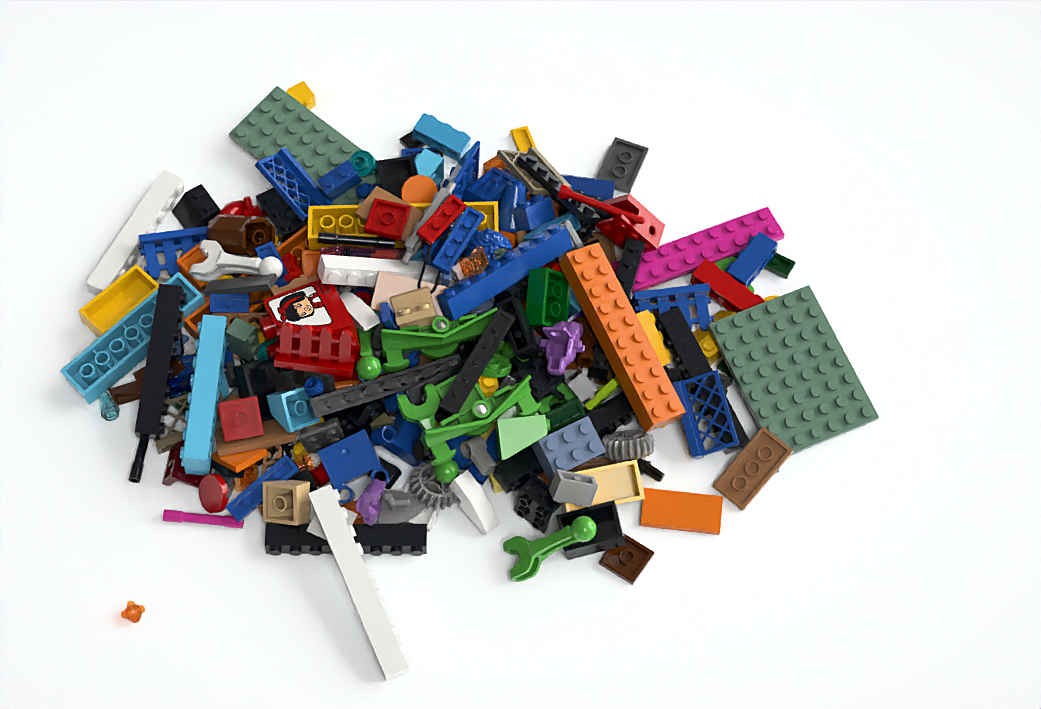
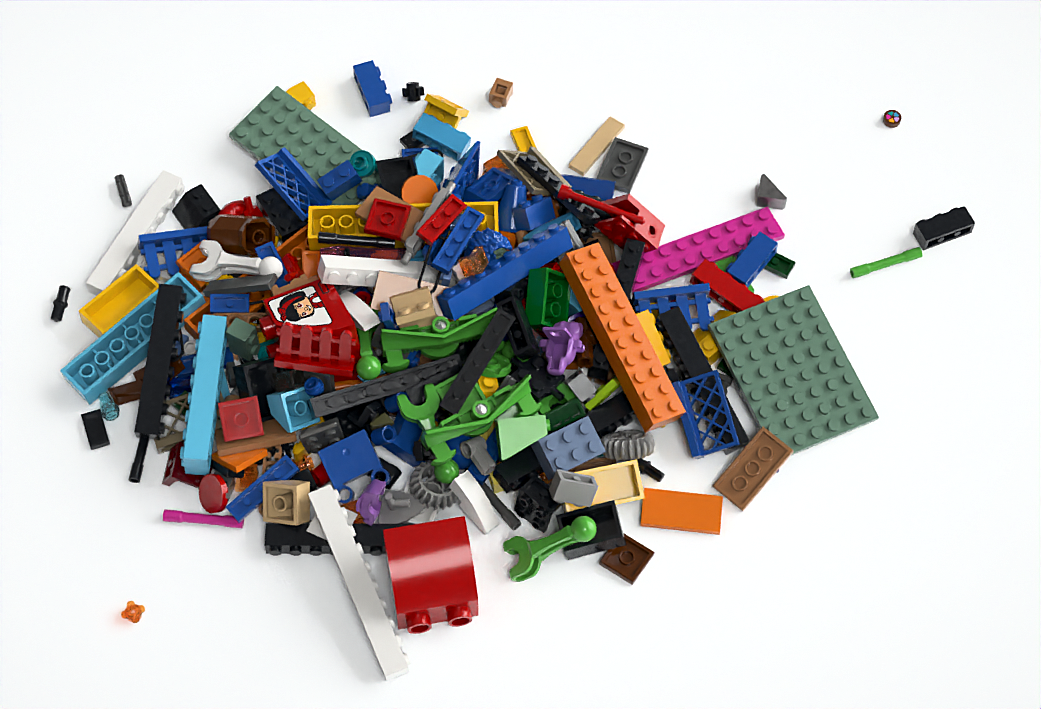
(60, 303): none -> black axle
(95, 429): none -> black tile
(123, 190): none -> dark grey axle
(372, 88): none -> blue brick
(413, 91): none -> black gear
(431, 574): none -> red brick
(444, 110): none -> yellow bracket
(500, 96): none -> medium nougat brick
(506, 514): none -> dark grey piece
(596, 146): none -> tan tile
(770, 195): none -> flat silver slope
(892, 118): none -> reddish brown tile
(905, 256): none -> bright green piece
(943, 227): none -> black brick

